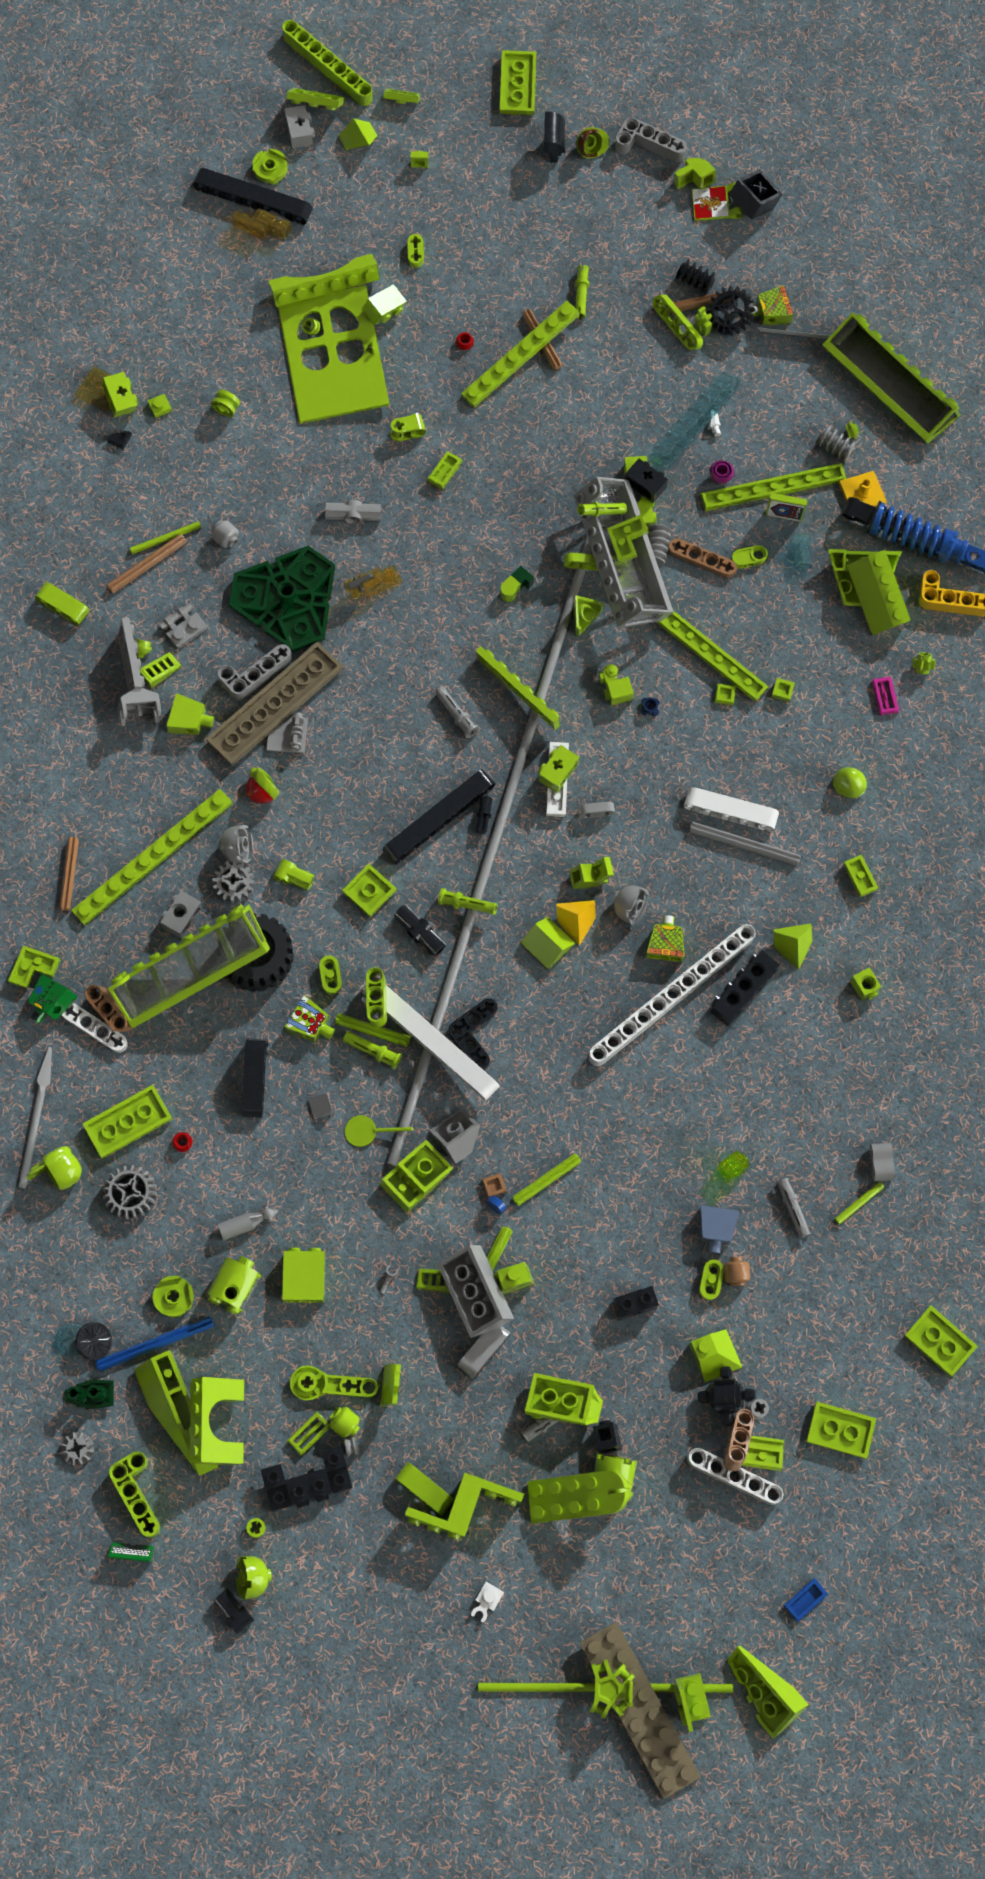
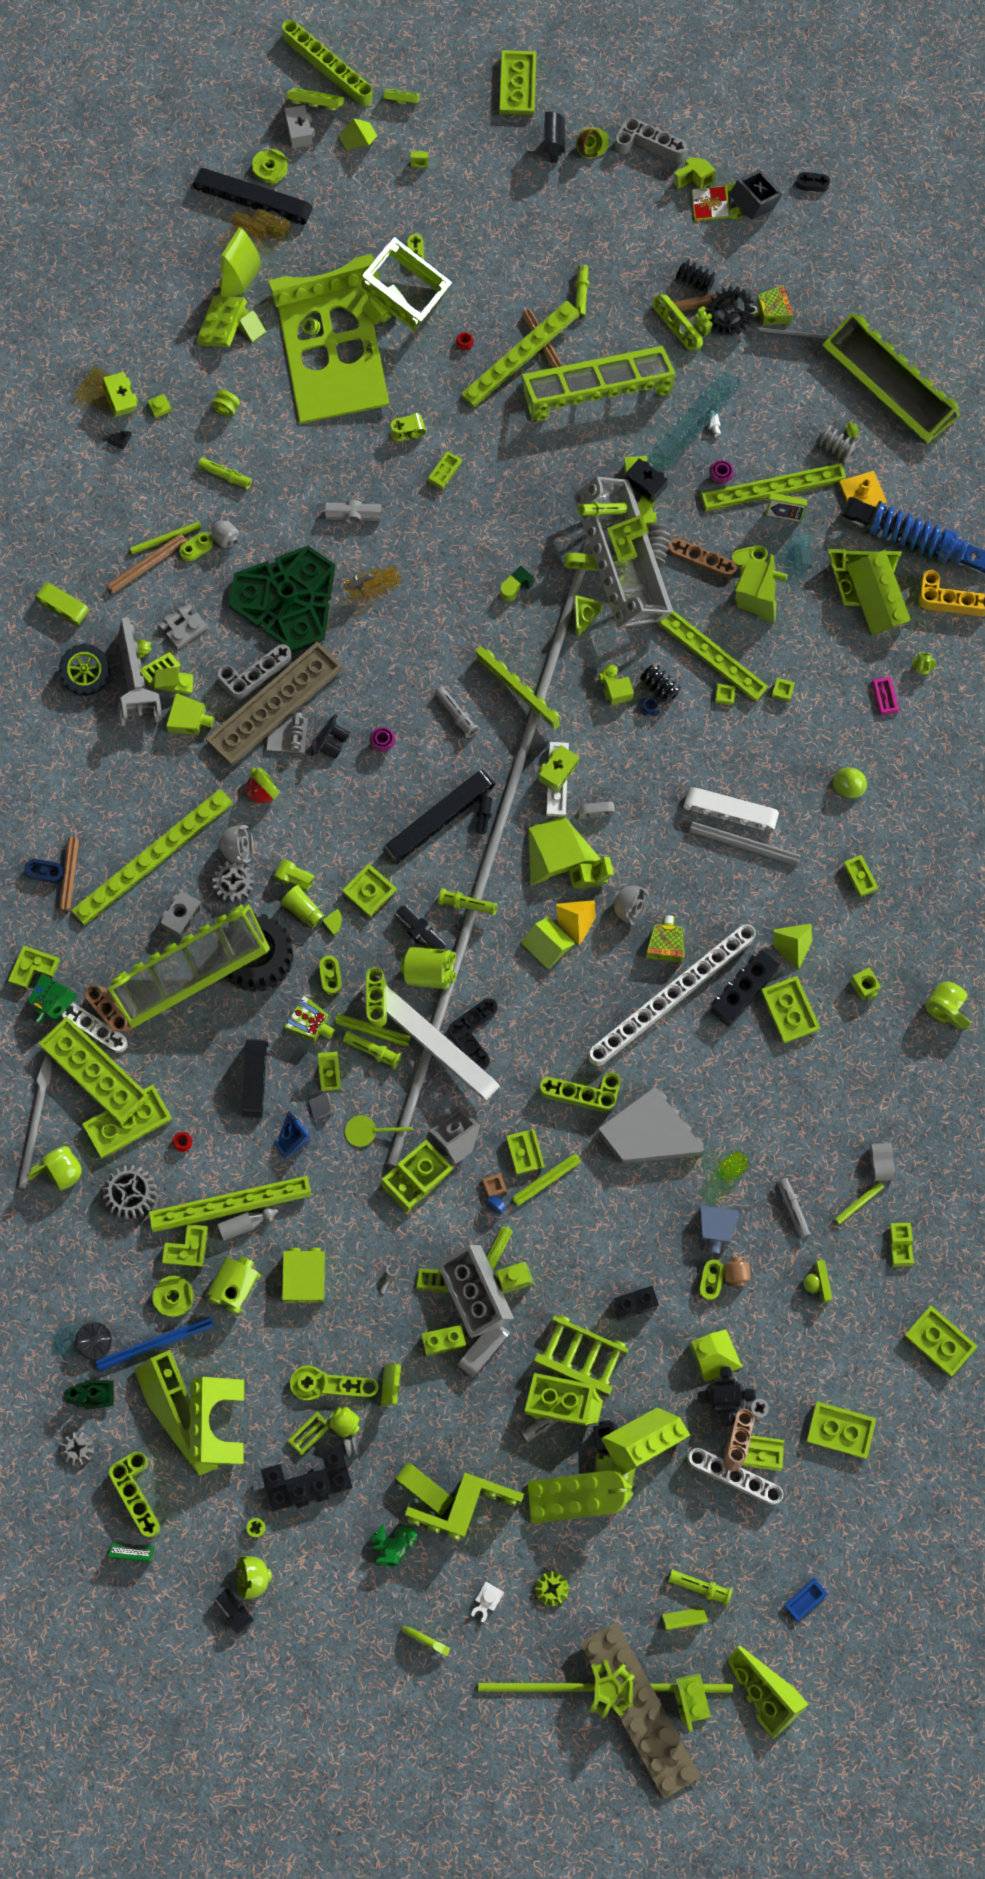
(44, 871): none -> dark blue plate
(75, 653): none -> black wheel
(94, 1070): none -> lime tile
(174, 681): none -> lime slope
(190, 1253): none -> lime plate
(197, 546): none -> lime plate
(221, 321): none -> lime plate
(230, 1204): none -> lime plate
(231, 476): none -> lime pin
(238, 265): none -> lime wedge
(251, 325): none -> lime slope
(292, 1136): none -> blue slope
(302, 907): none -> lime plant
(321, 741): none -> black connector
(329, 1071): none -> lime slope
(333, 922): none -> lime tile
(382, 739): none -> magenta cone
(390, 300): none -> lime window
(393, 1549): none -> green animal
(428, 967): none -> lime cylinder
(439, 1647): none -> lime piece
(443, 1340): none -> lime brick
(525, 1151): none -> lime plate
(542, 1586): none -> lime gear
(556, 849): none -> lime wedge
(565, 1369): none -> lime fence
(578, 1090): none -> lime beam
(597, 380): none -> lime window
(644, 1439): none -> lime slope
(650, 1131): none -> light grey slope
(660, 684): none -> black piece
(684, 1618): none -> lime slope
(710, 1589): none -> lime pin
(757, 588): none -> lime piece
(790, 1009): none -> lime plate
(813, 182): none -> black beam
(819, 1282): none -> lime tile
(901, 1244): none -> lime slope
(945, 1003): none -> lime piece

